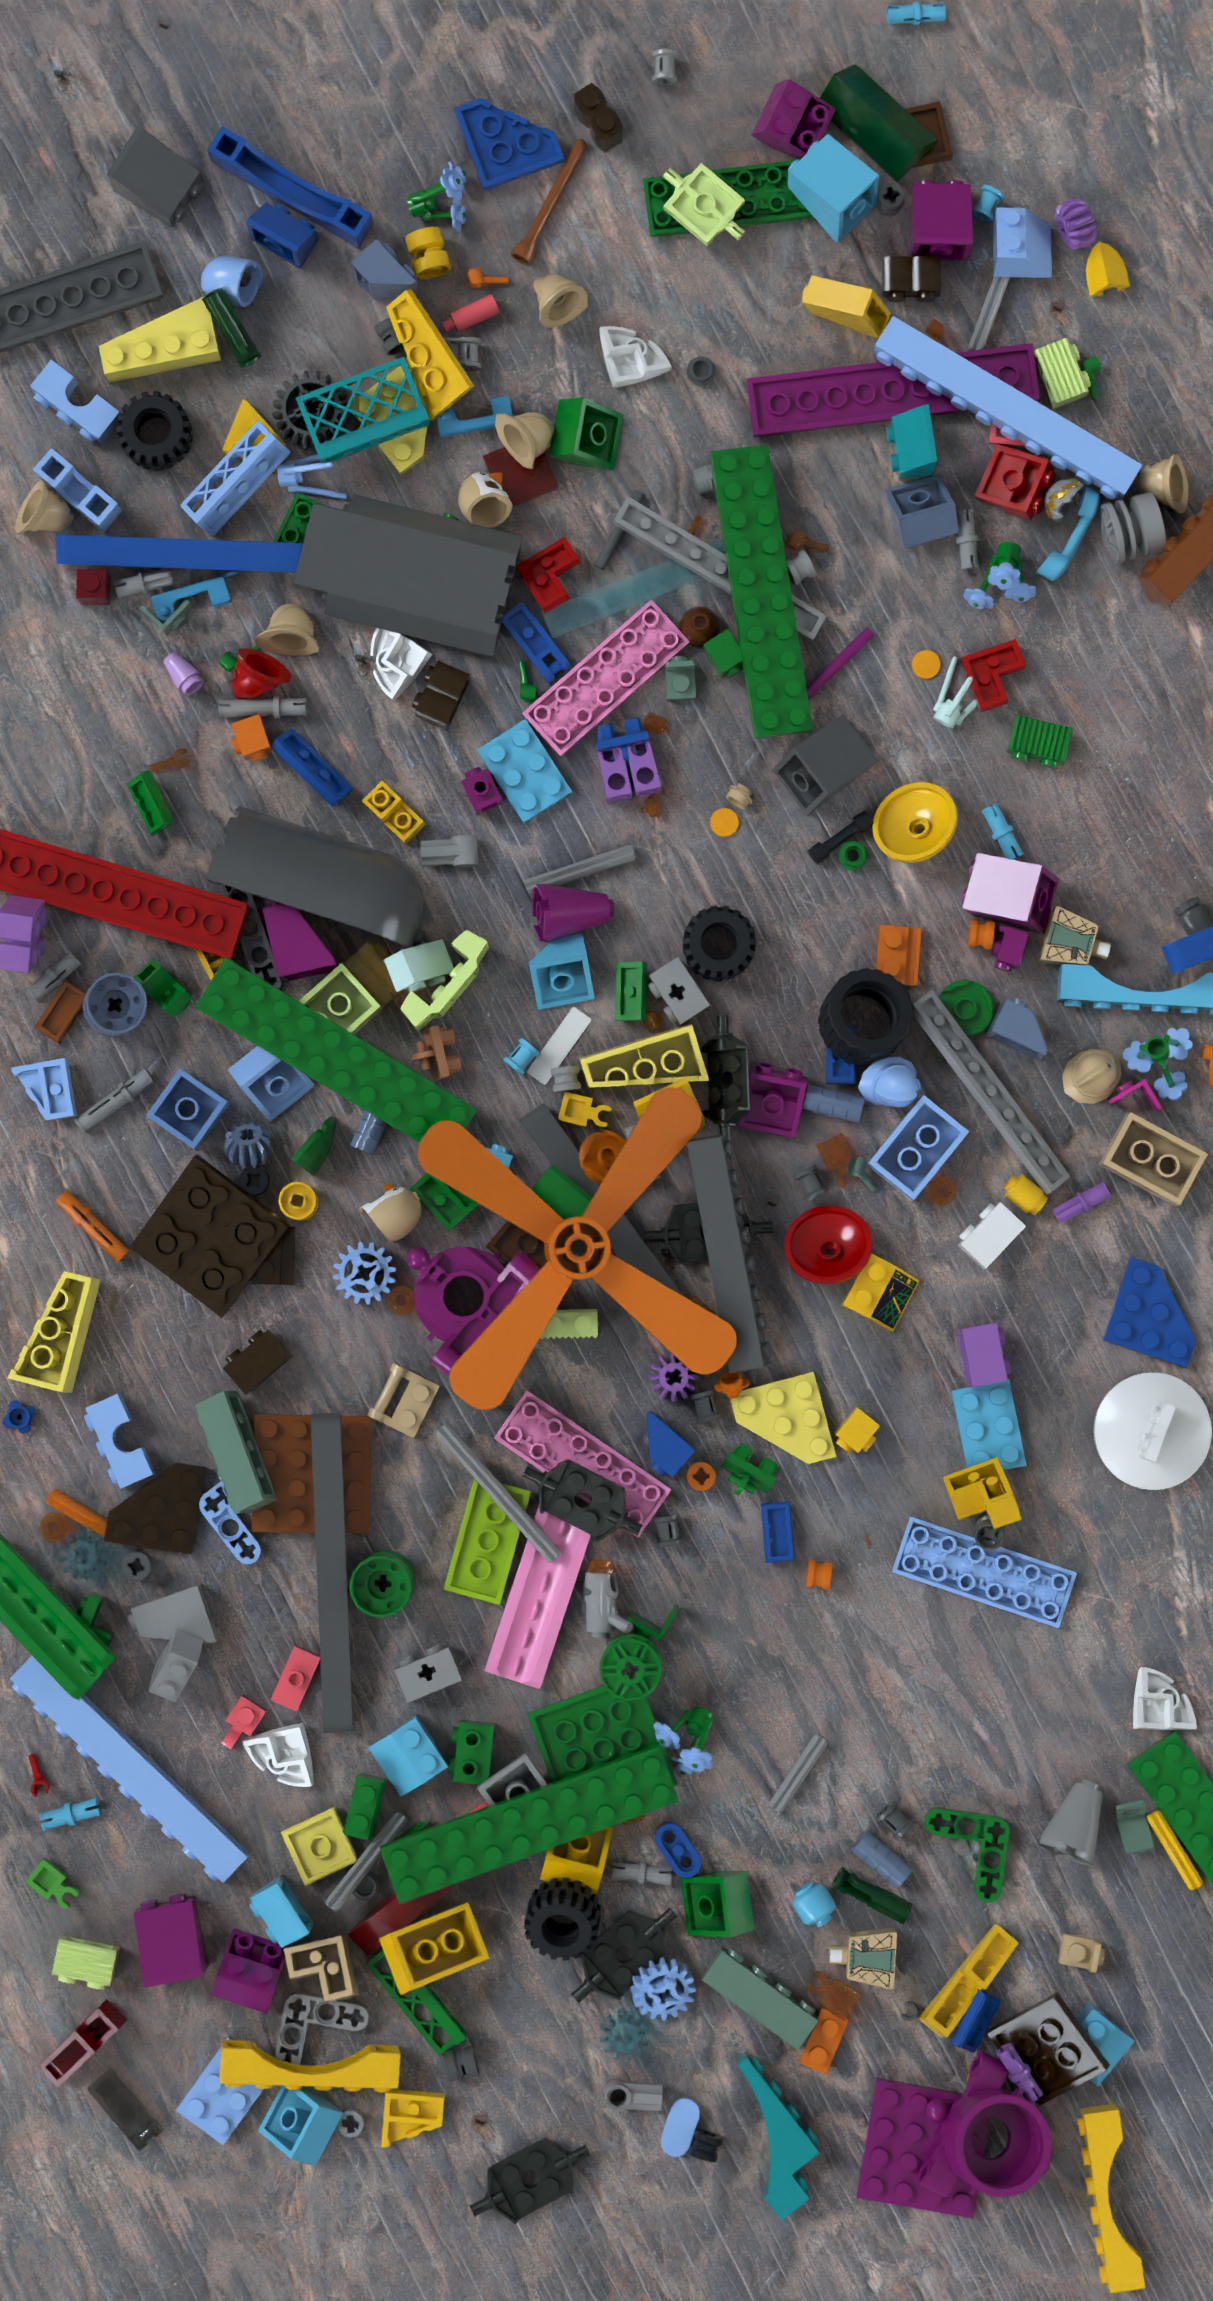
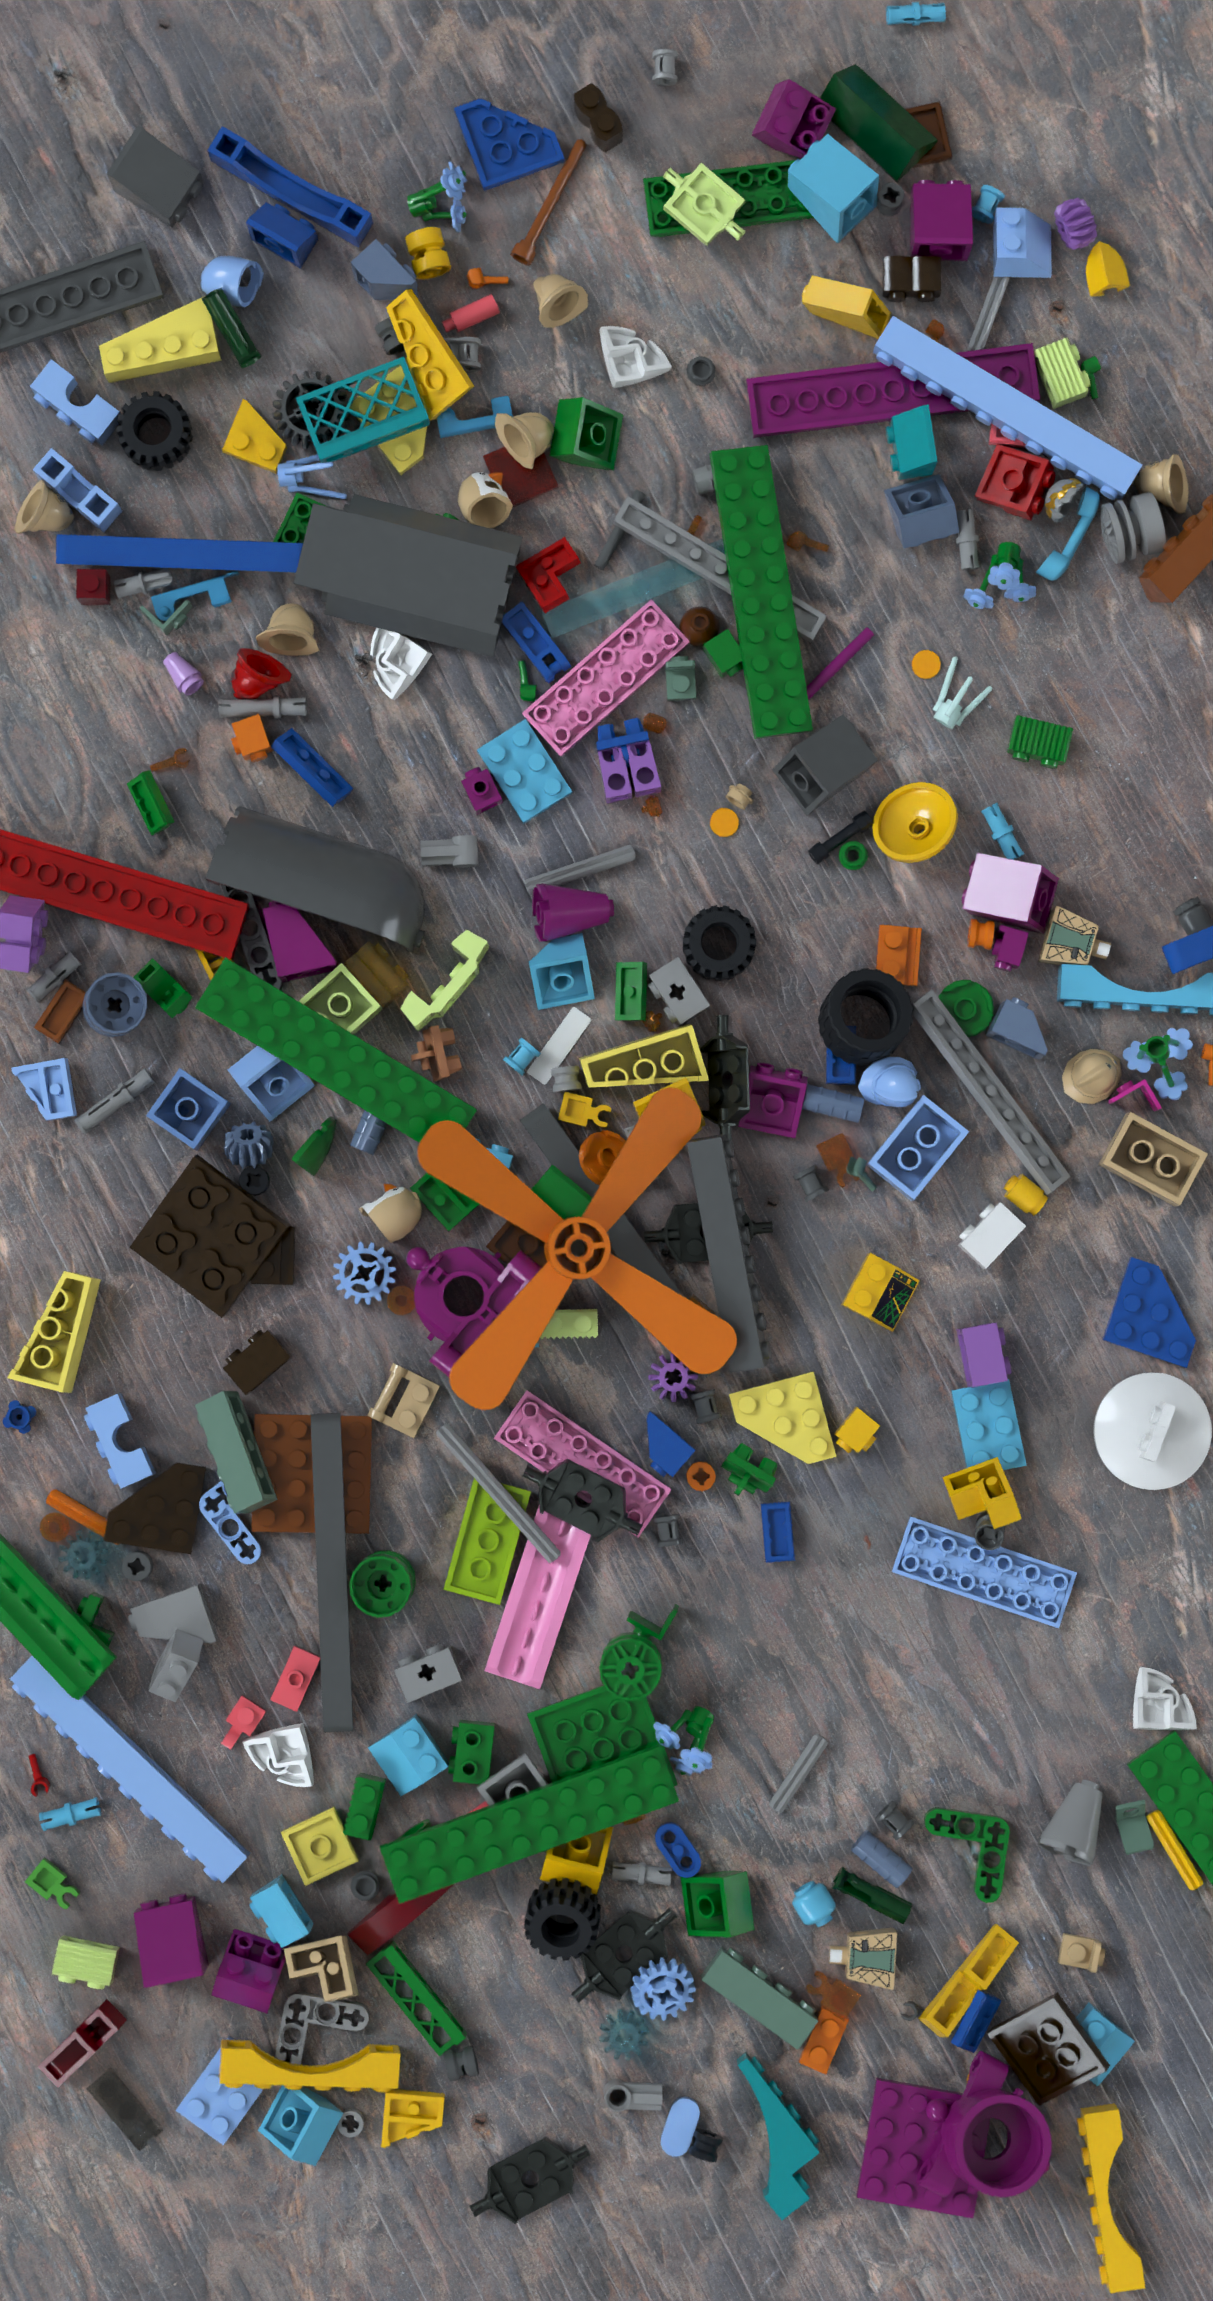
(67, 1201): orange pin -> none
(228, 660): green hand -> none
(238, 482): light blue fence -> none
(298, 1201): yellow wheel -> none
(365, 1862): light grey axle -> none
(394, 812): yellow slope -> none
(419, 966): light aqua brick -> none
(434, 1948): yellow brick -> none
(442, 694): dark brown brick -> none
(600, 1600): light grey piece -> none
(731, 1384): orange plate -> none
(800, 567): light grey wheel -> none
(818, 1574): orange wheel -> none
(824, 1232): red dish -> none
(950, 1188): clear orange plate -> none
(987, 668): red plate -> none
(1019, 2072): medium lavender pin -> none
(1081, 1202): medium lavender axle -> none

